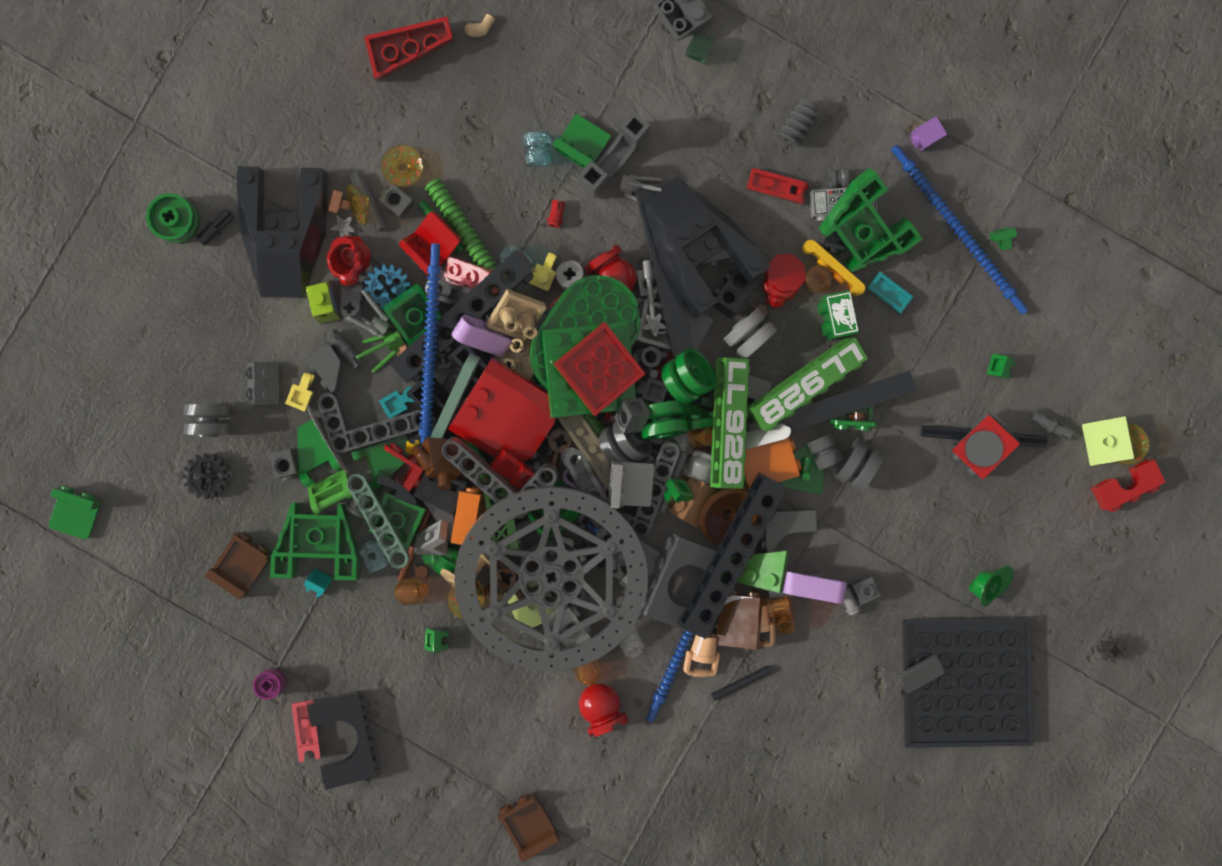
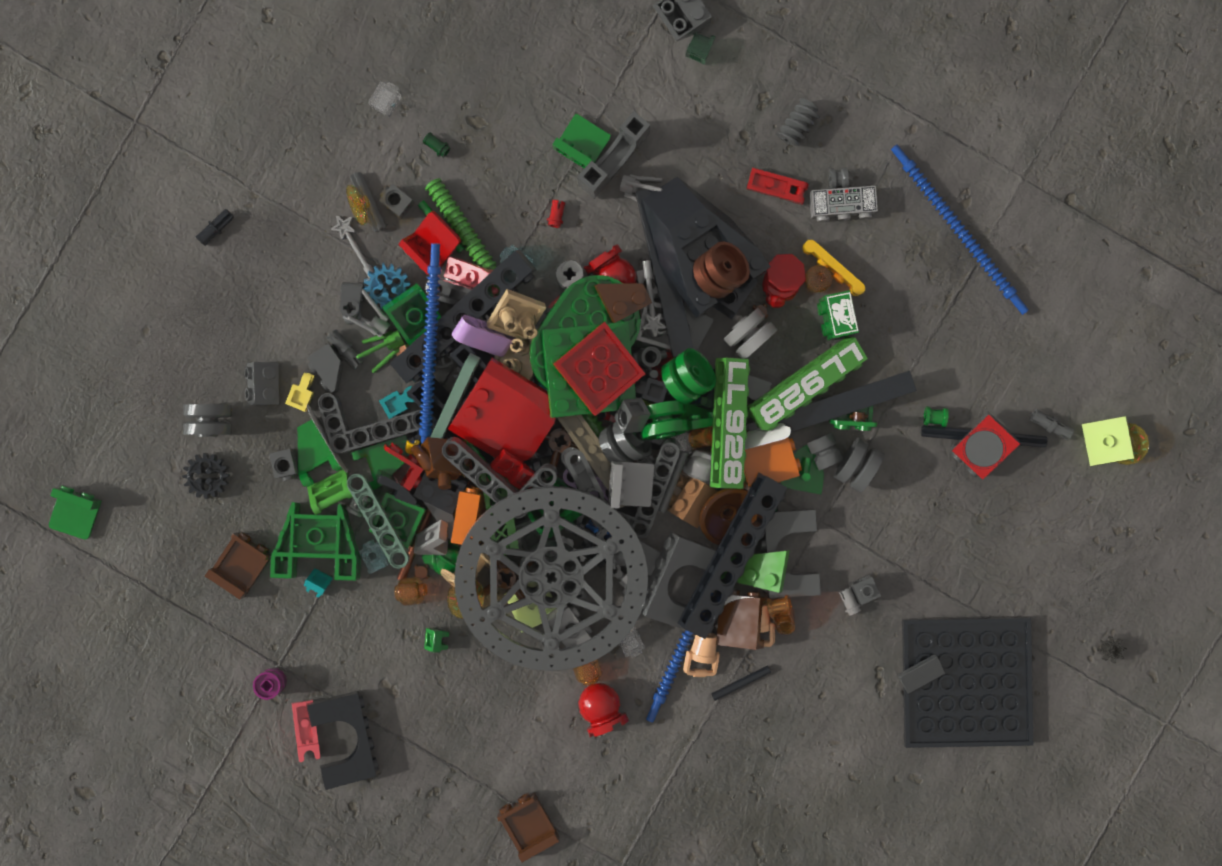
(160, 216): green wheel -> none
(282, 244): black wedge -> none
(323, 302): lime torso -> none
(335, 202): nougat tile -> none
(348, 259): red piece -> none
(385, 98): none -> clear brick
(401, 155): clear yellow dish -> none
(402, 46): red wedge -> none
(436, 145): none -> dark green pin
(480, 29): tan arm -> none
(537, 156): clear light blue wheel -> none
(544, 274): light yellow plate -> none
(622, 299): none -> reddish brown wing
(678, 491): green tile -> none
(721, 269): none -> copper wheel
(814, 587): lavender beam -> none
(834, 244): black bracket -> none
(863, 228): green wedge -> none
(890, 292): teal plate -> none
(928, 134): medium lavender brick -> none
(935, 416): none -> green bush
(990, 585): green piece -> none
(1000, 366): green tile -> none
(1003, 237): green tile -> none
(1145, 478): red arch -> none

